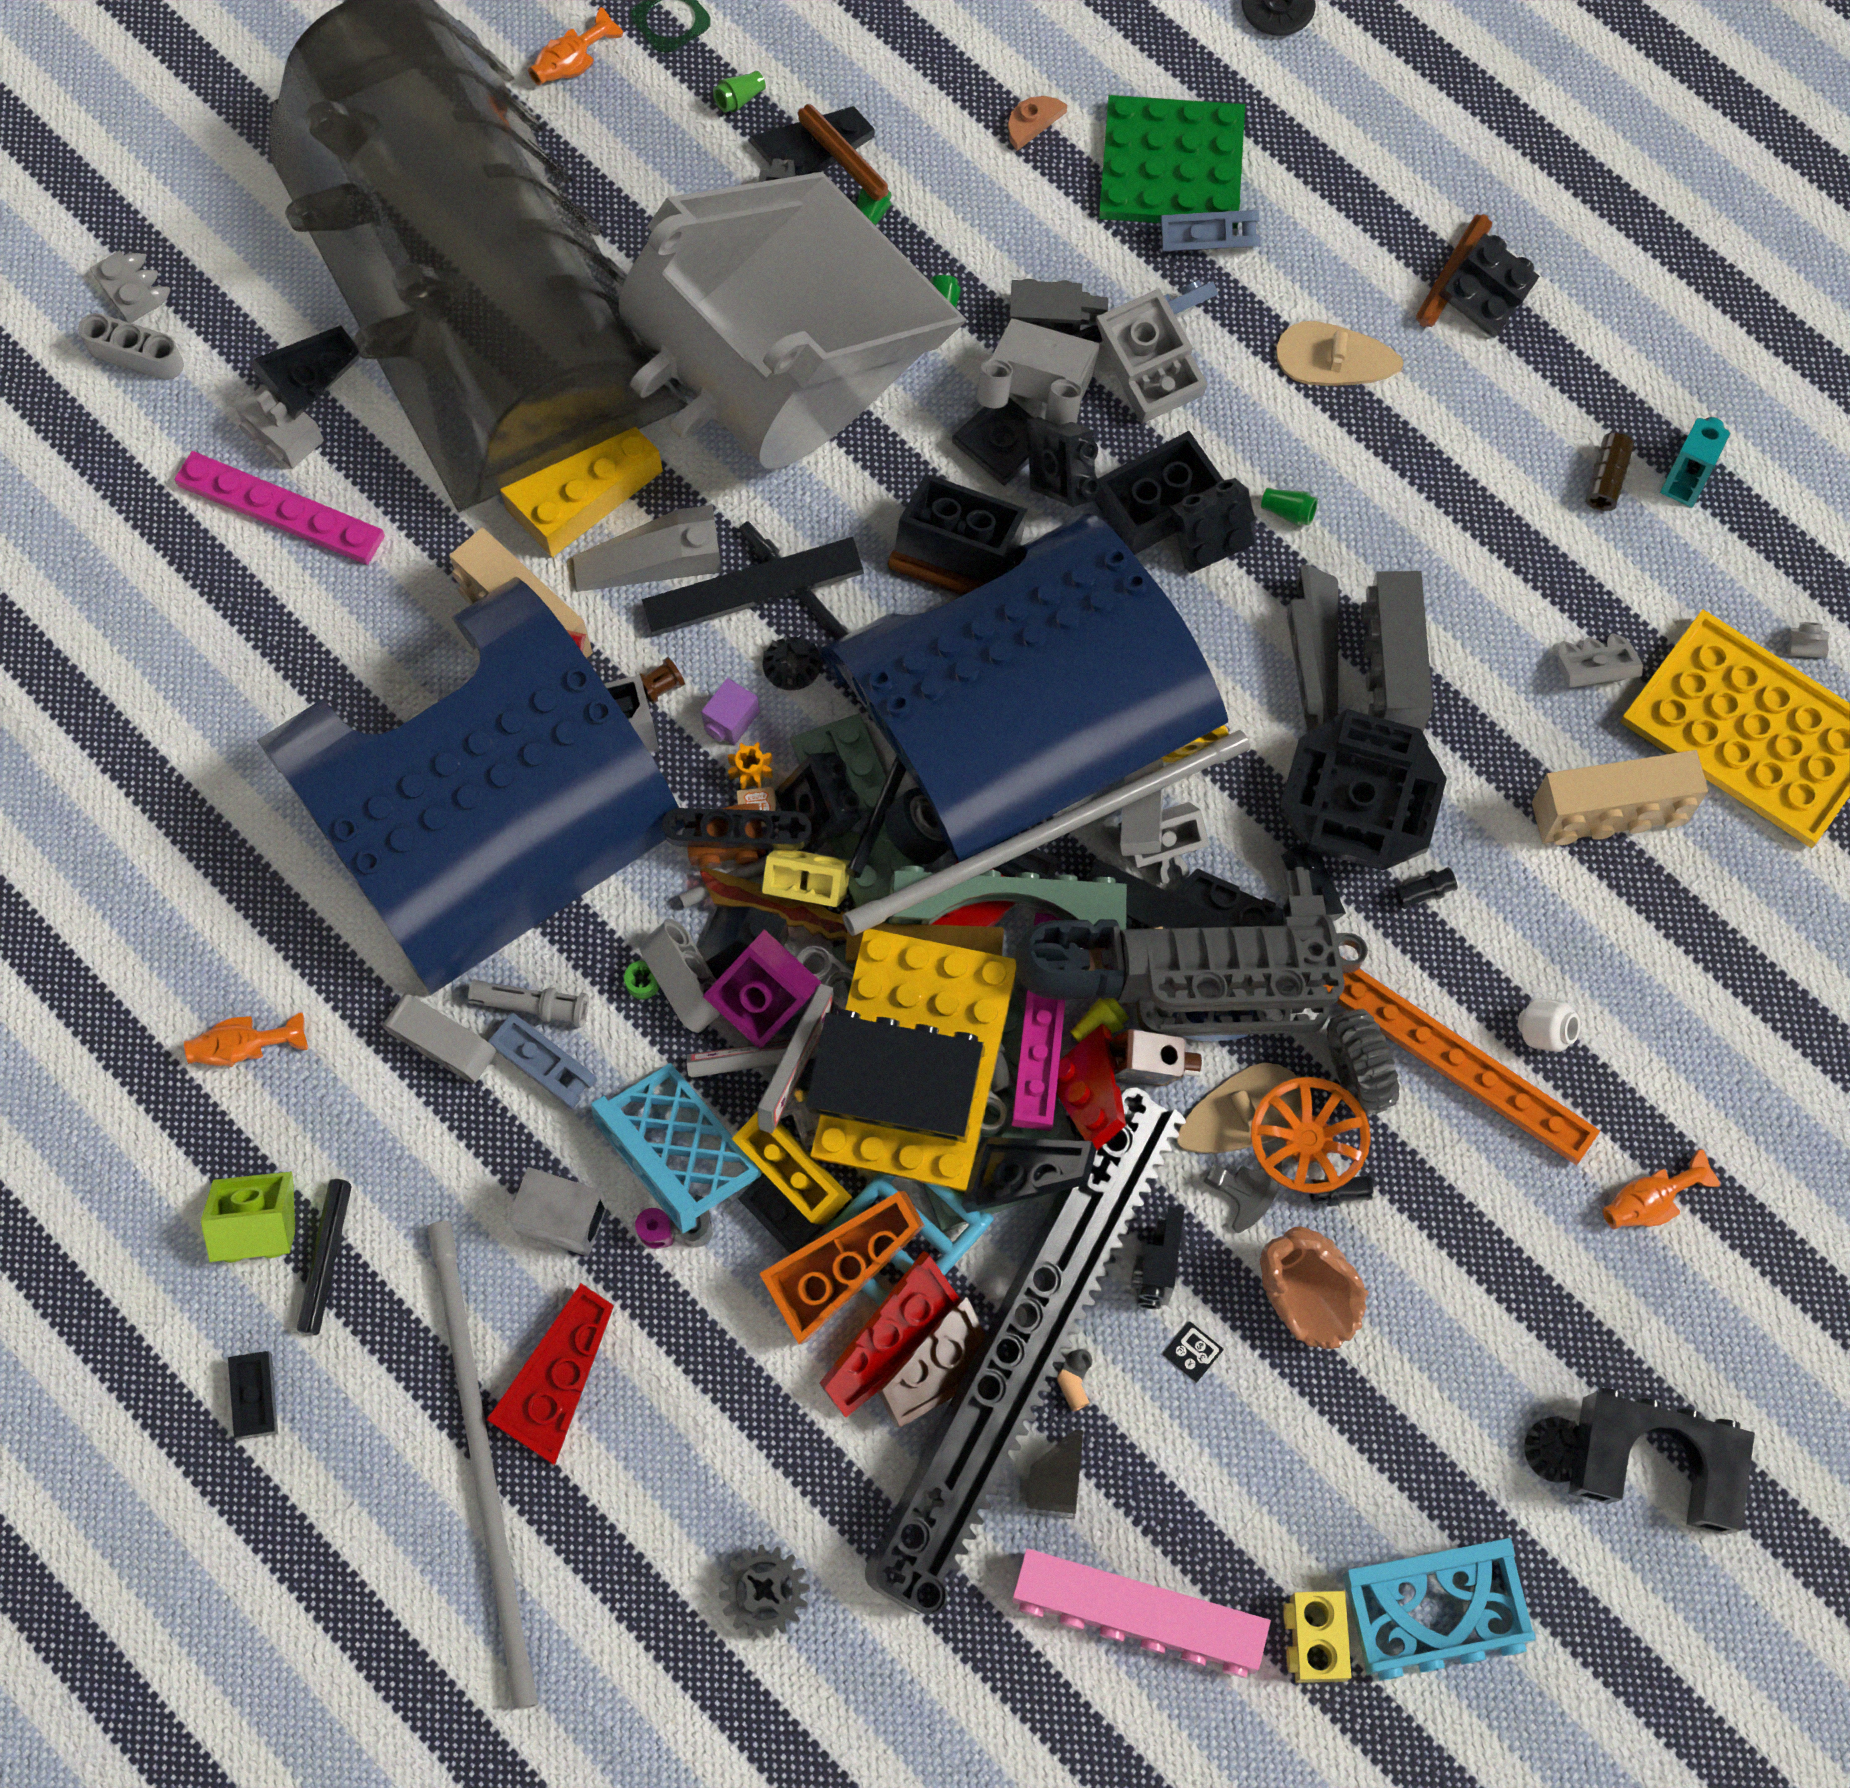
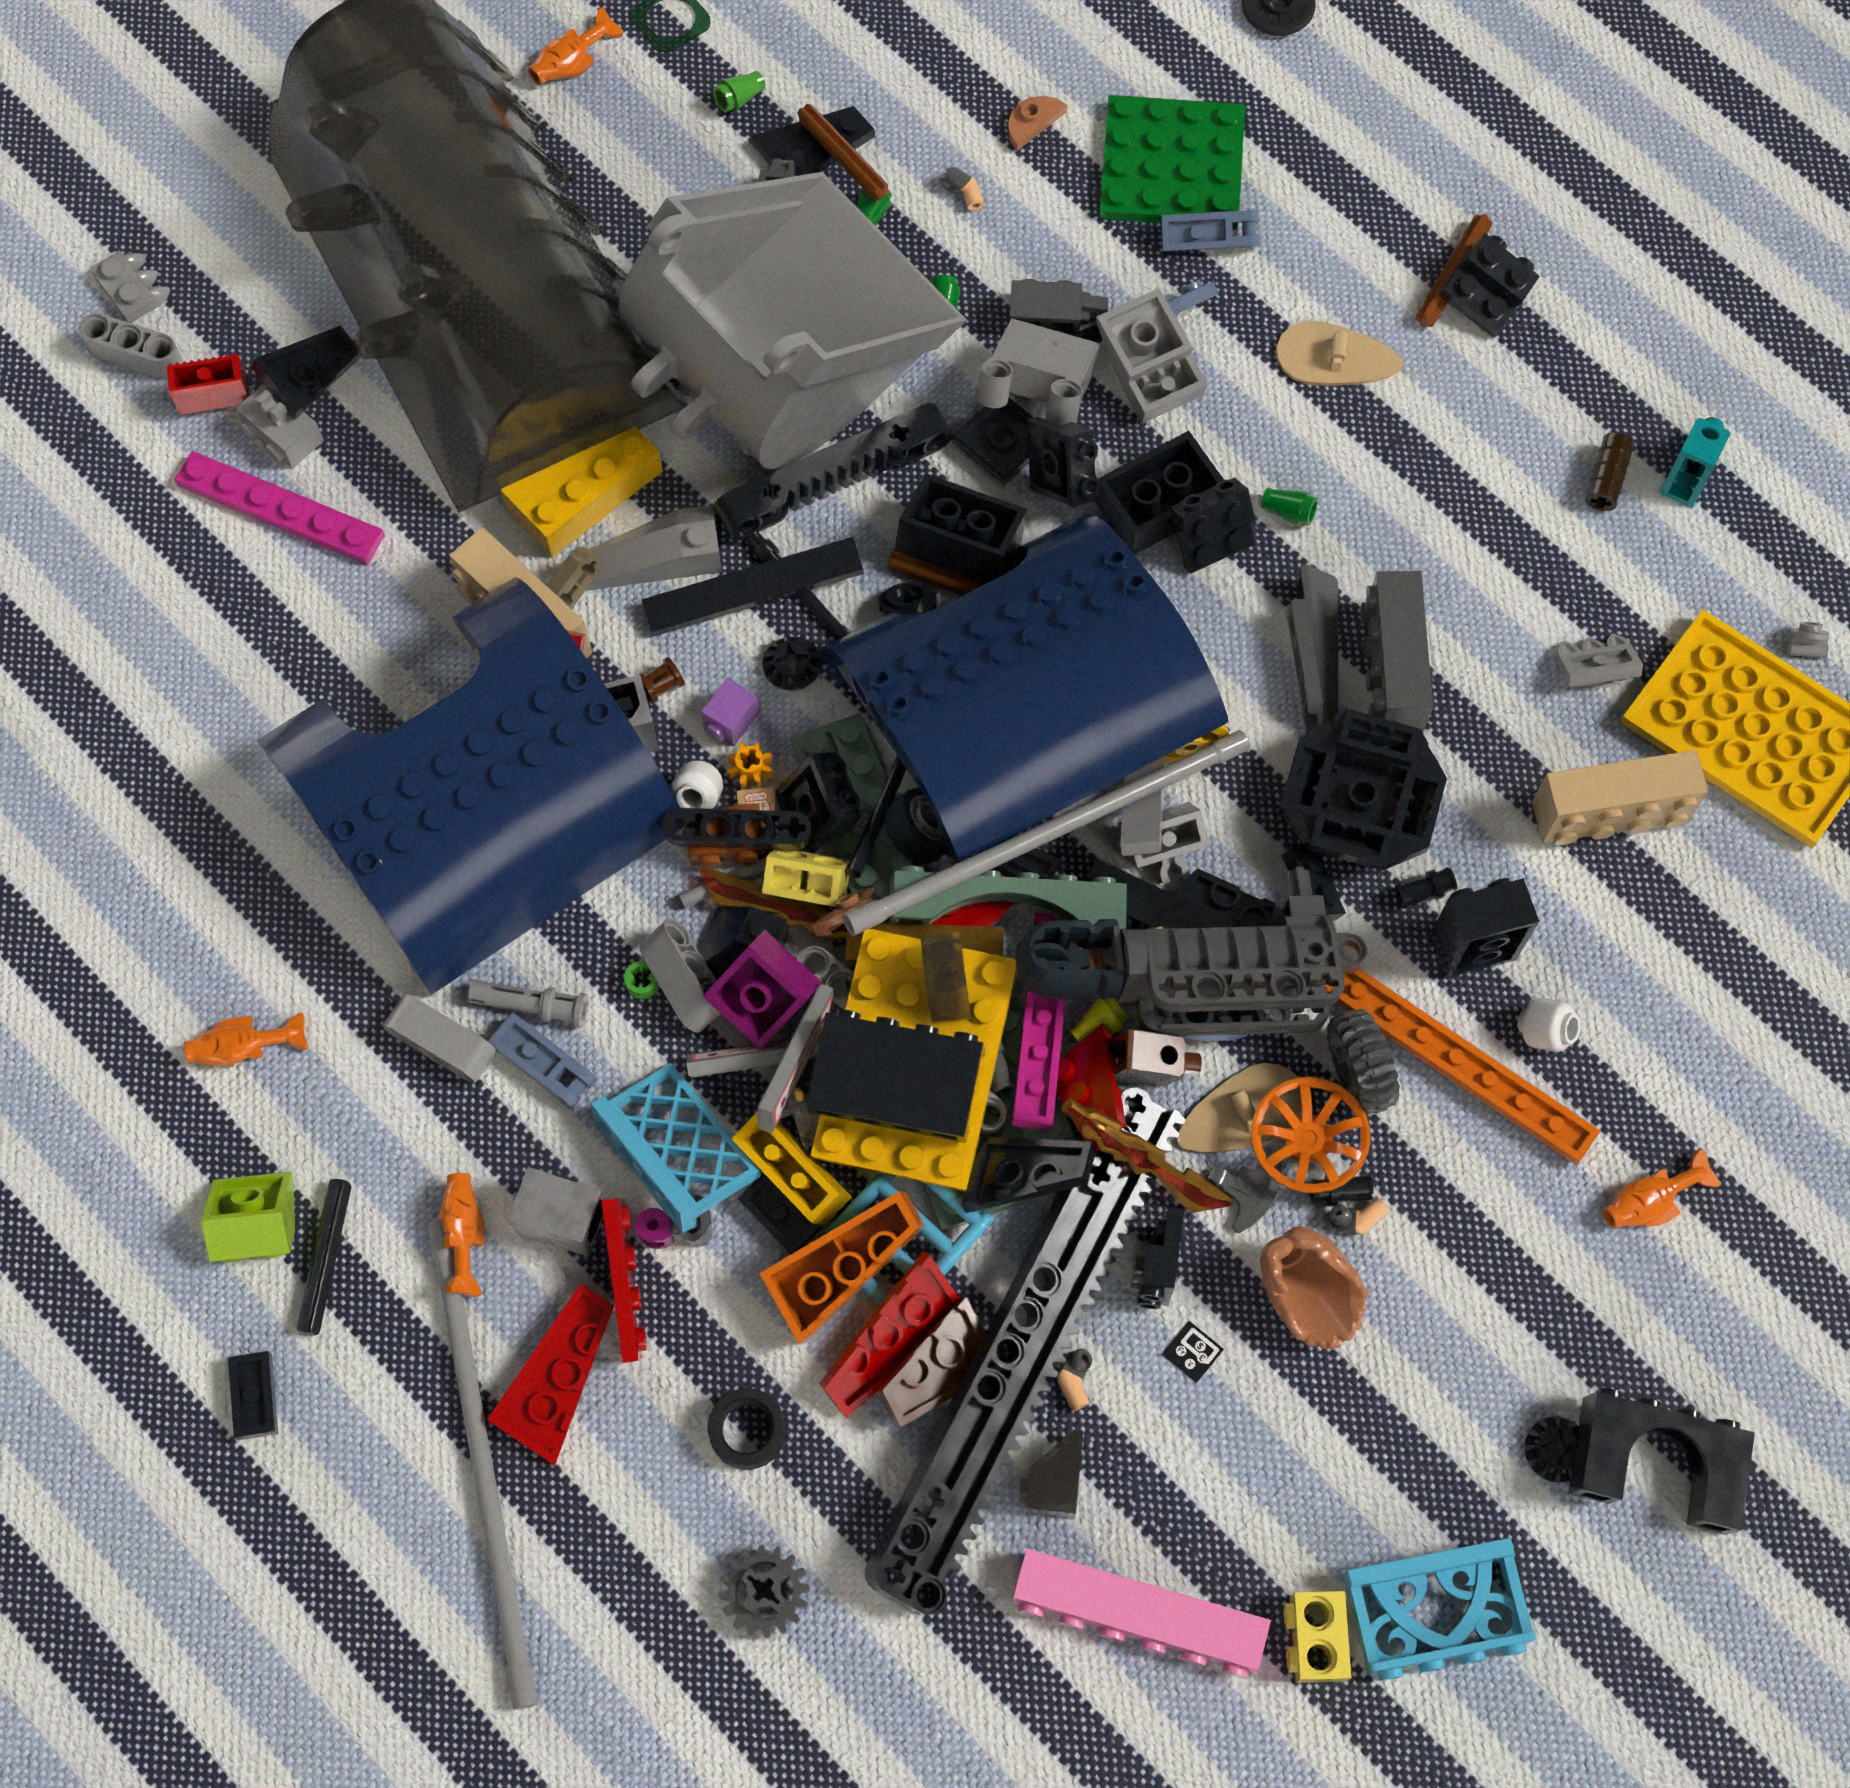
(208, 384): none -> red brick
(462, 1228): none -> orange animal
(575, 575): none -> dark tan beam
(622, 1262): none -> red wing
(697, 785): none -> white head
(735, 1399): none -> black tyre
(752, 507): none -> black gear
(834, 919): none -> nougat plate
(920, 599): none -> black gear
(945, 977): none -> clear smoke slope
(968, 185): none -> arm
(1144, 1157): none -> pearl gold sword
(1357, 1221): none -> arm
(1483, 927): none -> black brick

